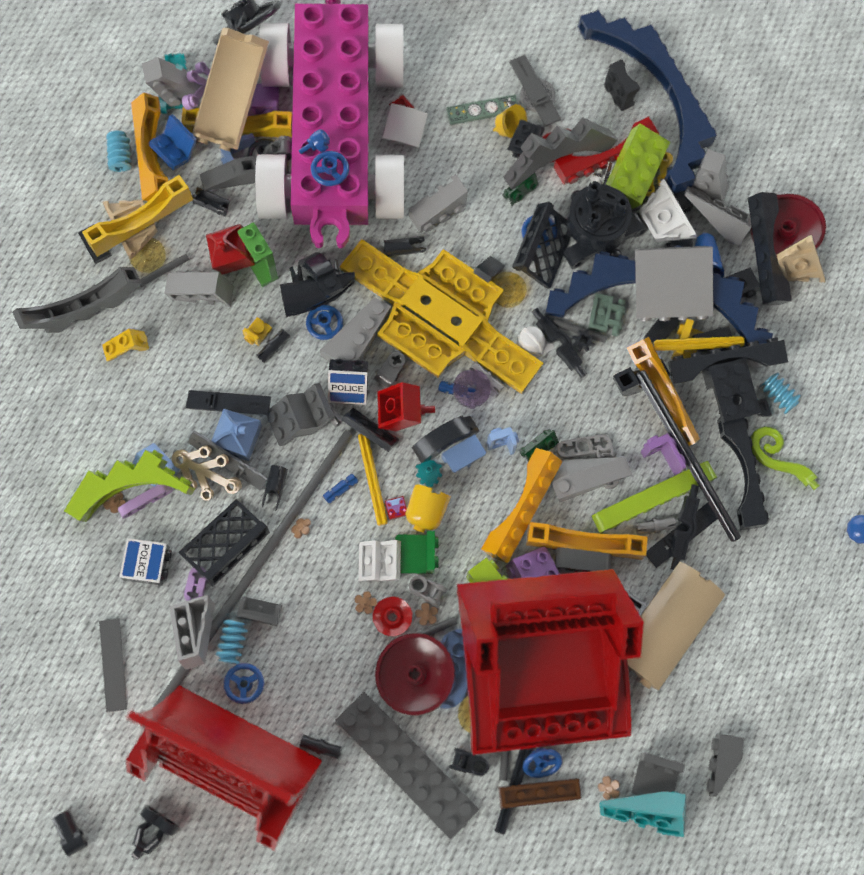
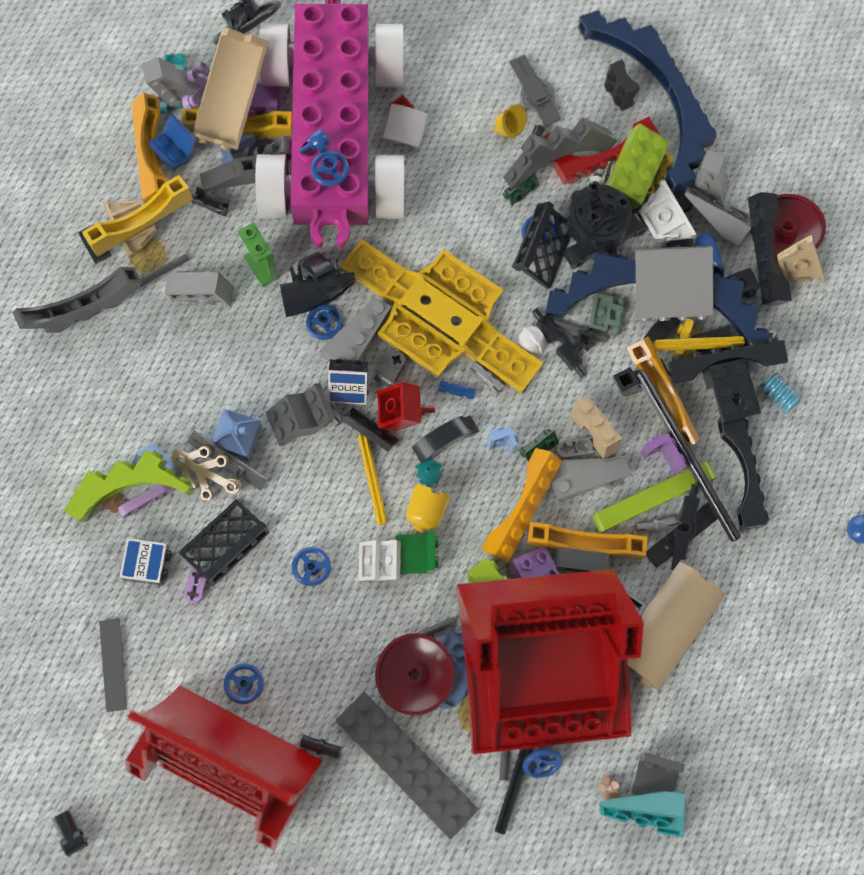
(118, 151): medium azure piece -> none
(124, 342): yellow bracket -> none
(155, 818): black piece -> none
(192, 630): light grey wedge -> none
(228, 250): red piece -> none
(231, 641): medium azure piece -> none
(234, 402): black piece -> none
(256, 332): yellow bracket -> none
(259, 611): dark grey hinge -> none
(264, 554): dark grey piece -> none
(273, 345): black pin -> none
(275, 483): black piece -> none
(301, 528): medium nougat plant -> none
(318, 565): none -> blue piece
(340, 488): blue axle -> none
(364, 603): medium nougat plant -> none
(389, 606): red dish -> none
(396, 508): tile -> none
(403, 246): black piece -> none
(426, 614): medium nougat plant -> none
(428, 590): light grey piece -> none
(440, 206): light grey wedge -> none
(463, 454): medium blue panel -> none
(467, 762): black piece -> none
(471, 378): clear purple plate -> none
(479, 110): sand green tile -> none
(489, 269): black tile -> none
(513, 287): clear yellow tile -> none
(521, 134): black hinge -> none
(539, 793): reddish brown tile -> none
(605, 437): none -> tan arch
(727, 756): dark grey slope -> none
(764, 407): black tile -> none
(802, 472): lime plant -> none

